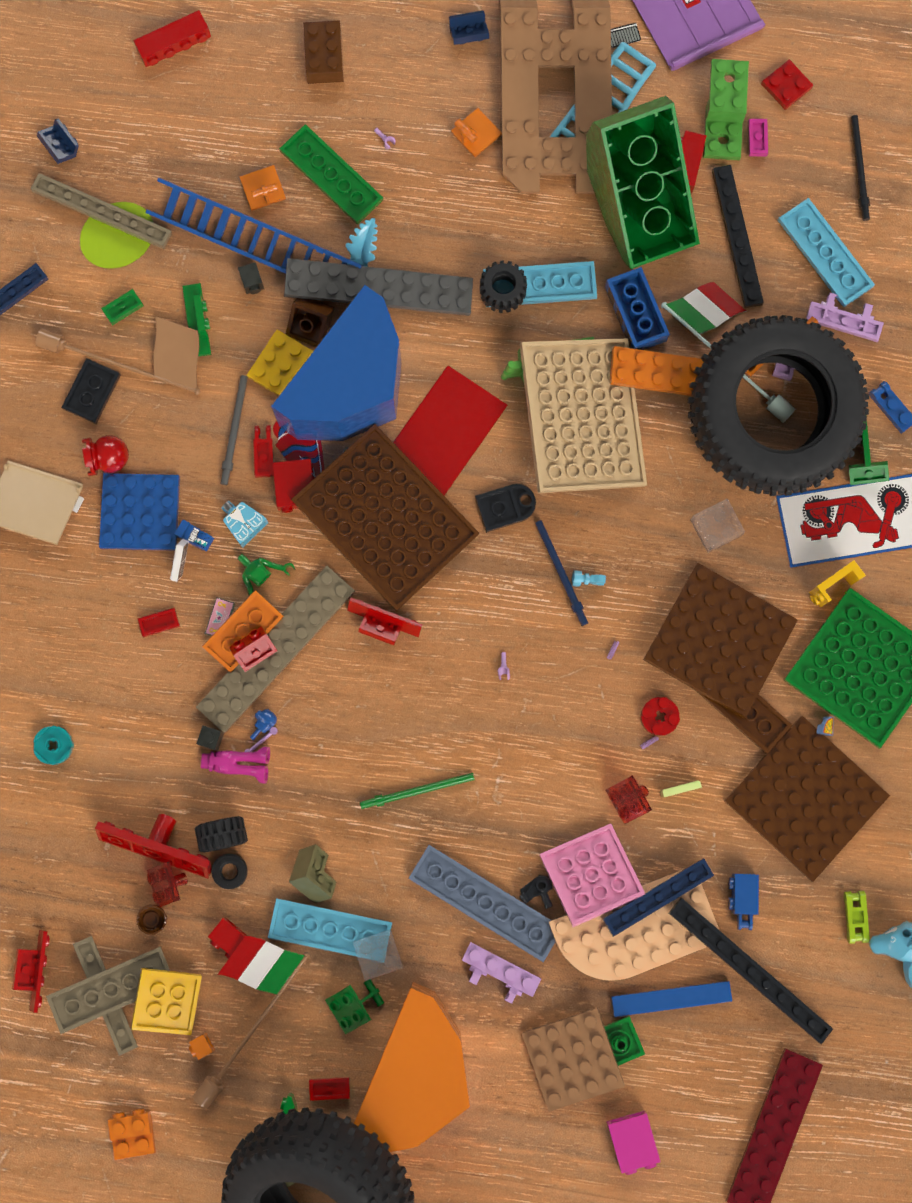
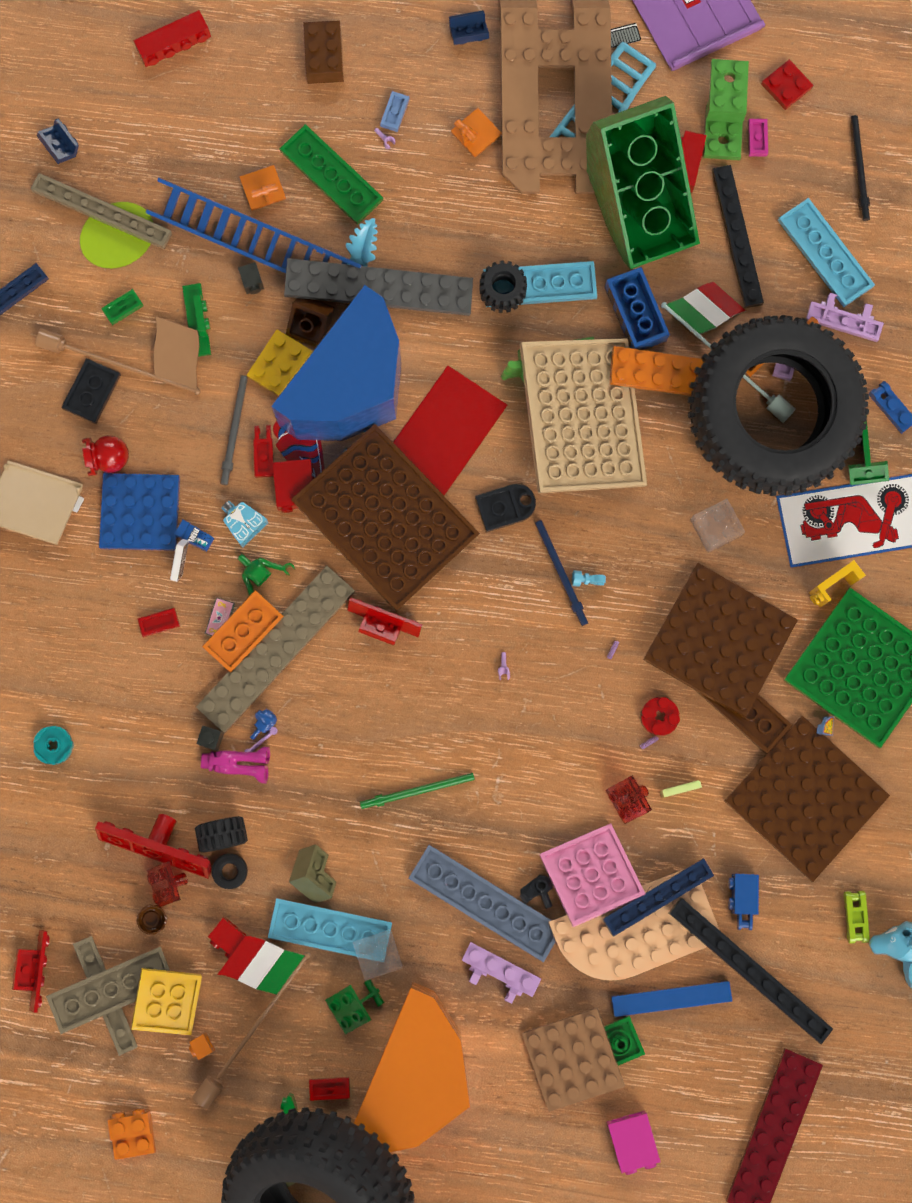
(252, 649): bracket -> none
(394, 111): none -> medium blue plate

